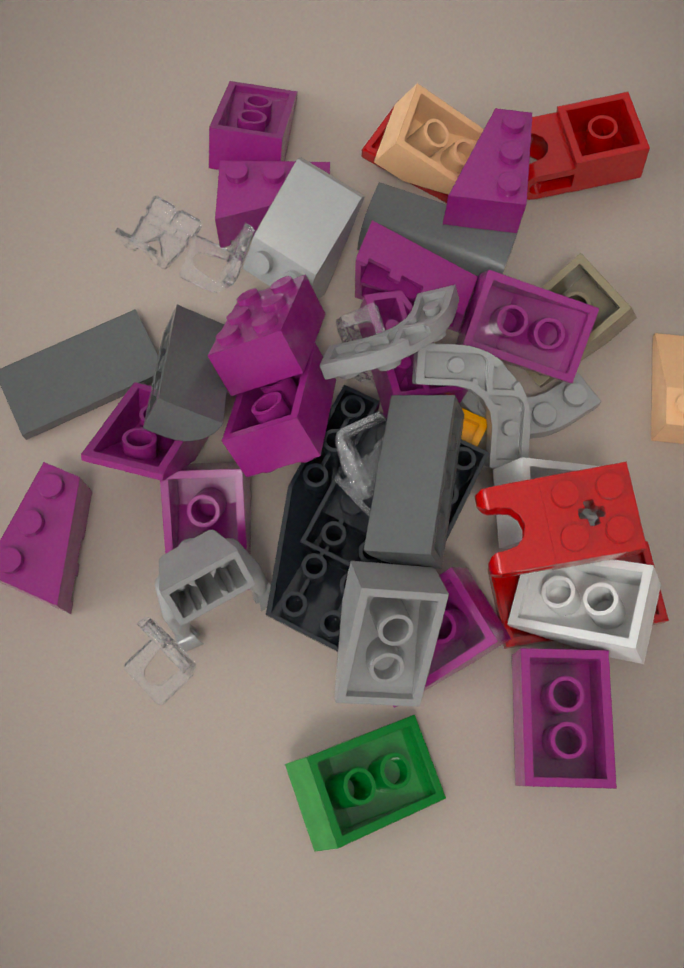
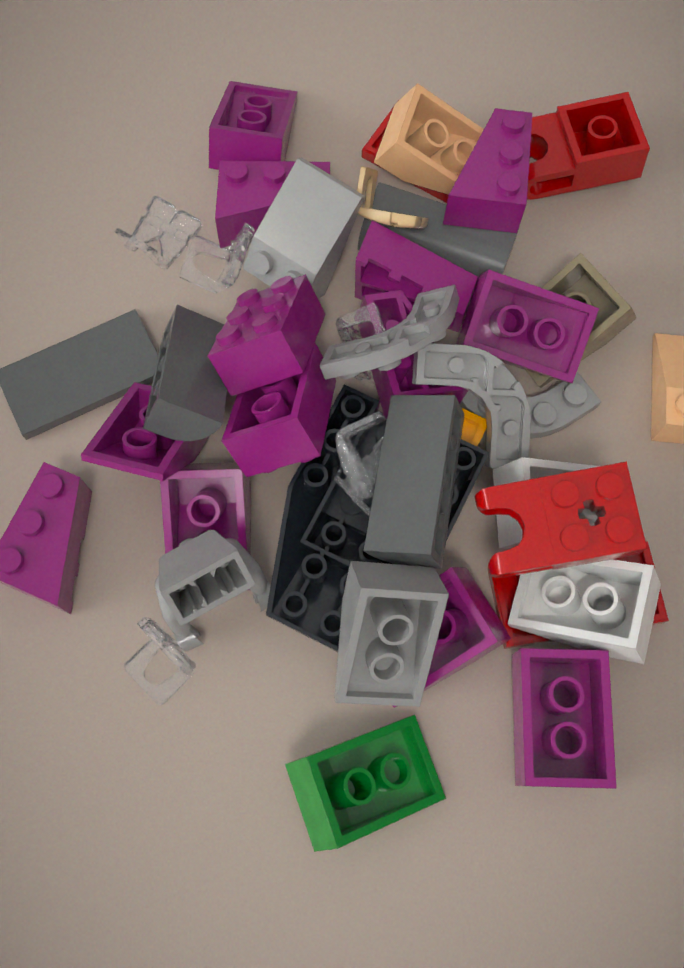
(368, 179): none -> tan piece

